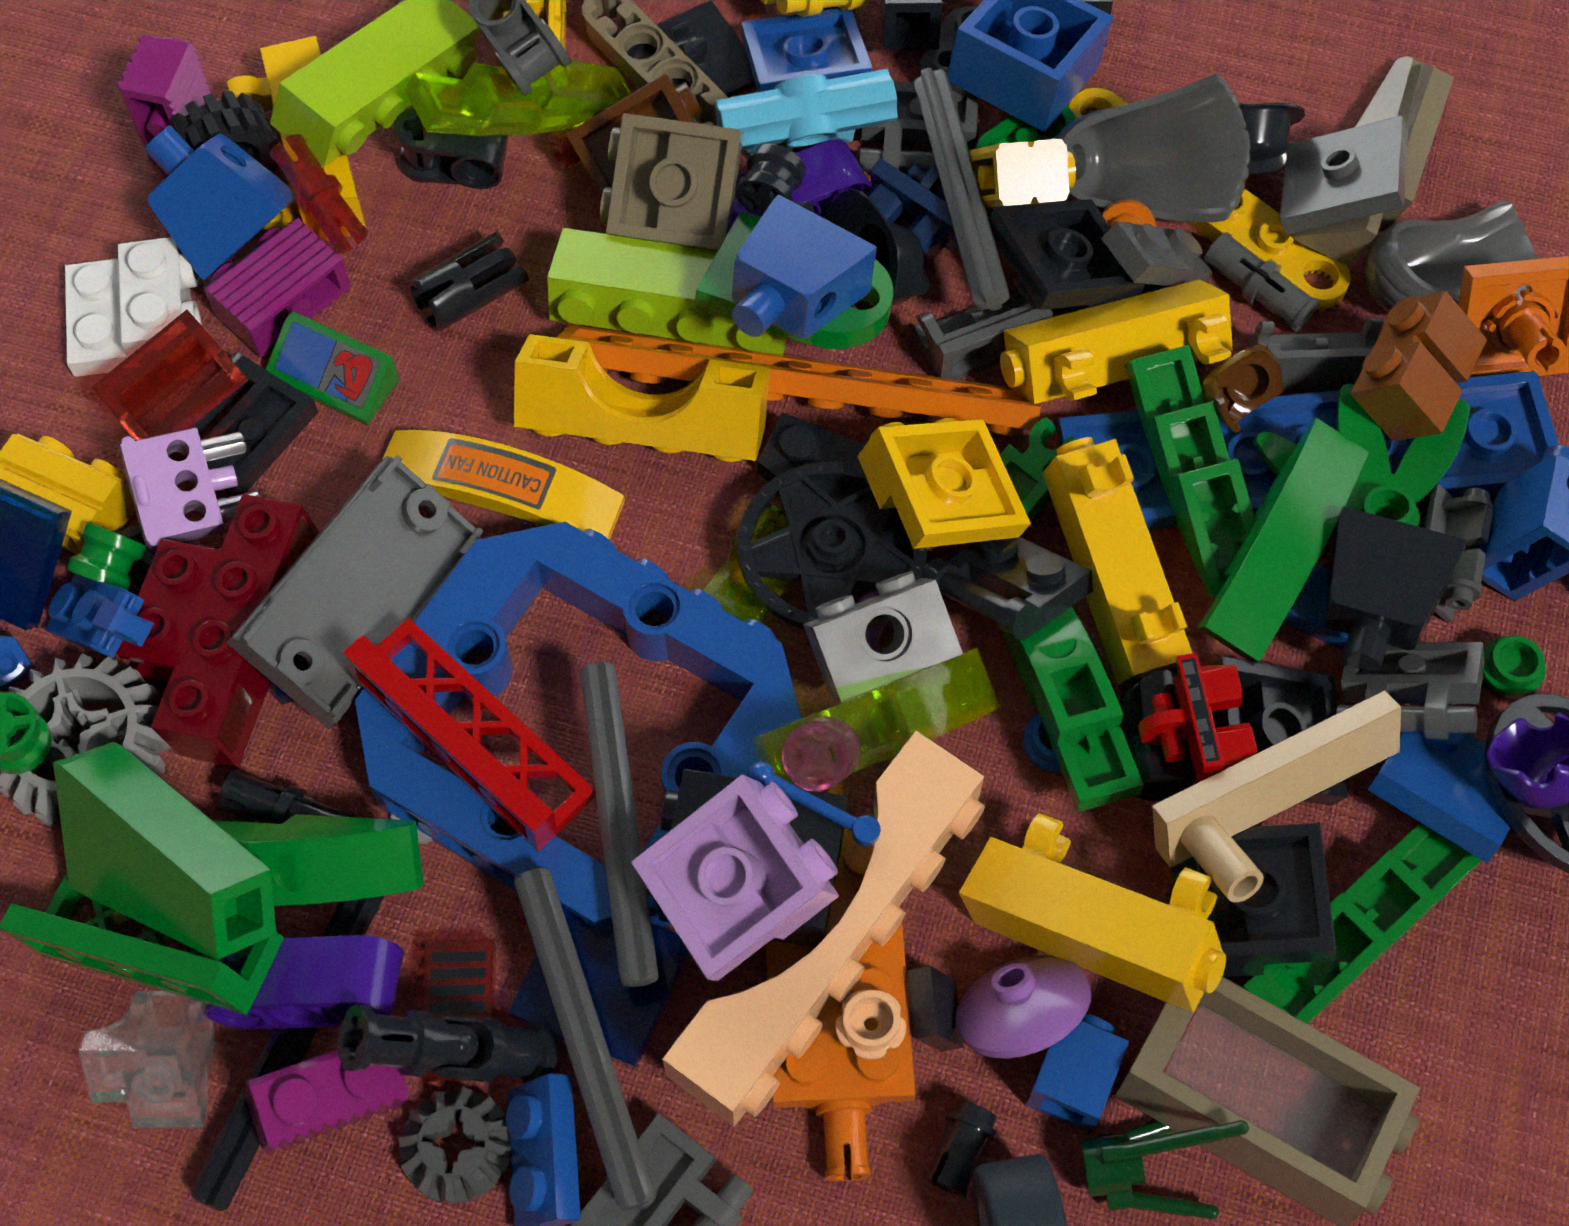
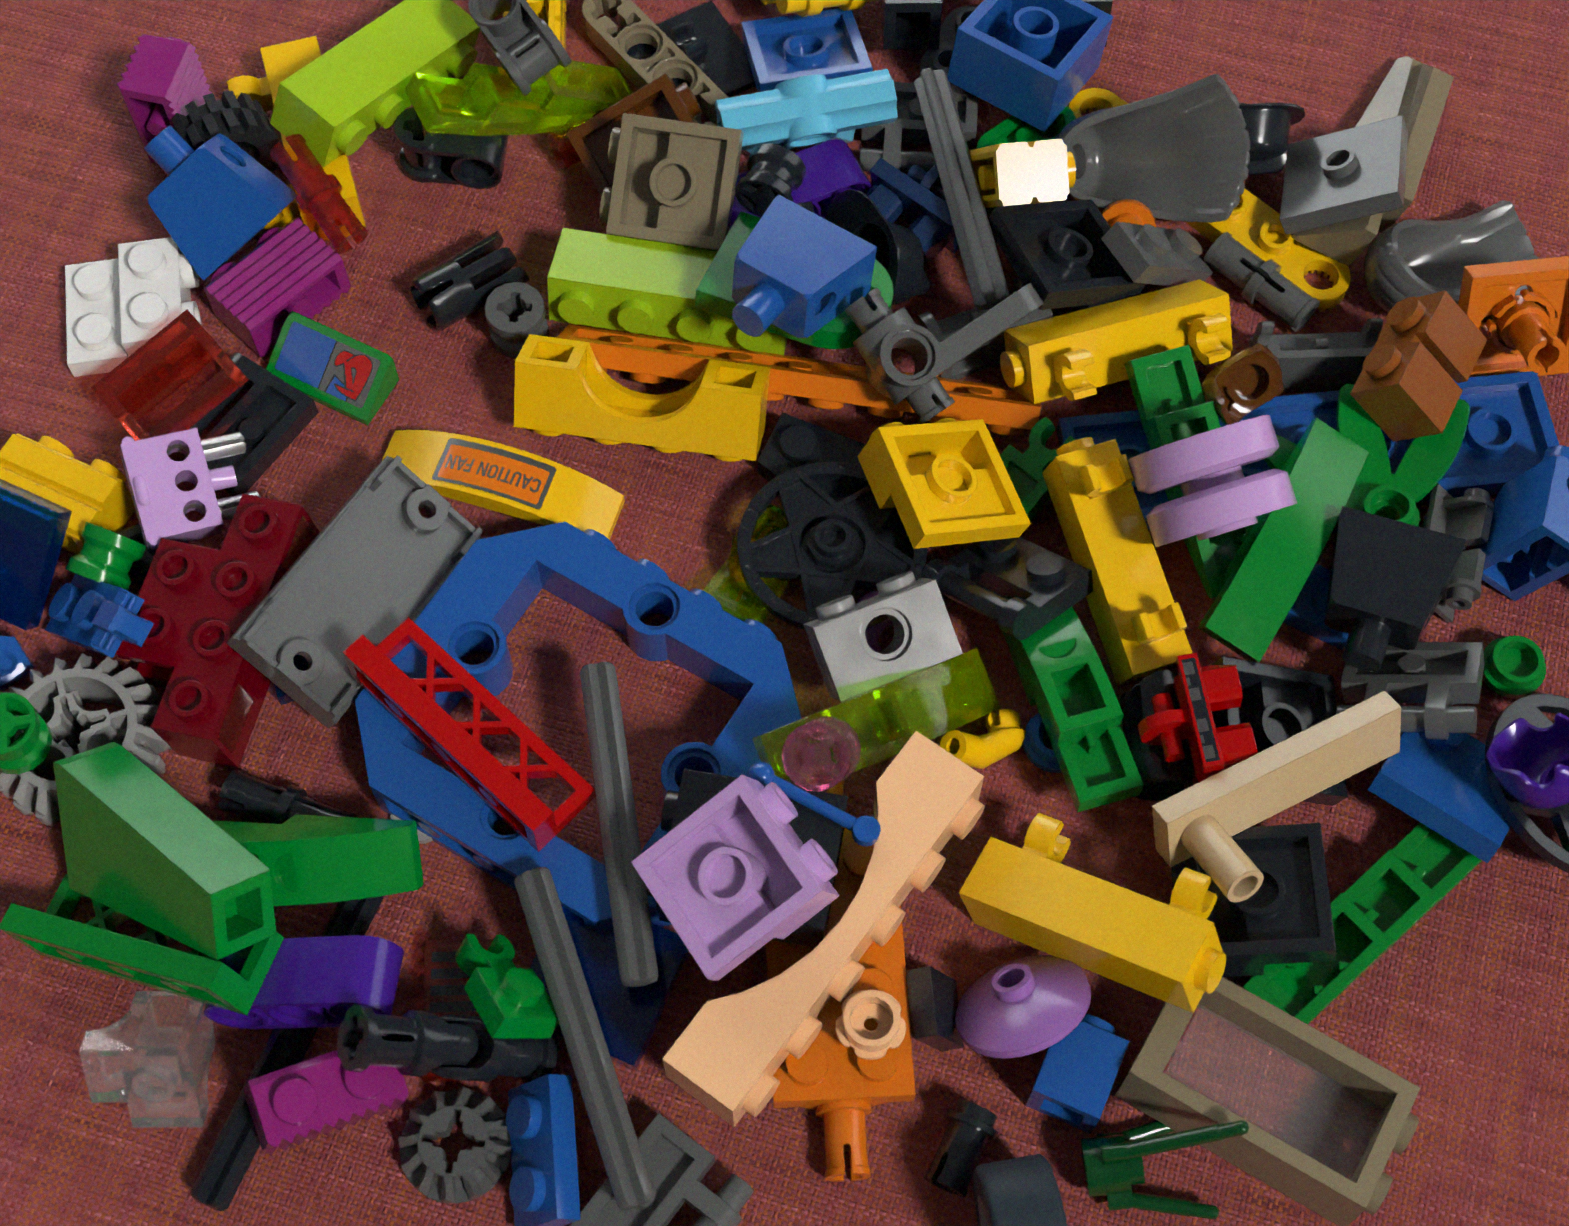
(506, 997): none -> green plate
(529, 316): none -> dark grey wheel
(888, 330): none -> dark grey piece
(981, 751): none -> yellow arm
(1212, 481): none -> lavender wheel

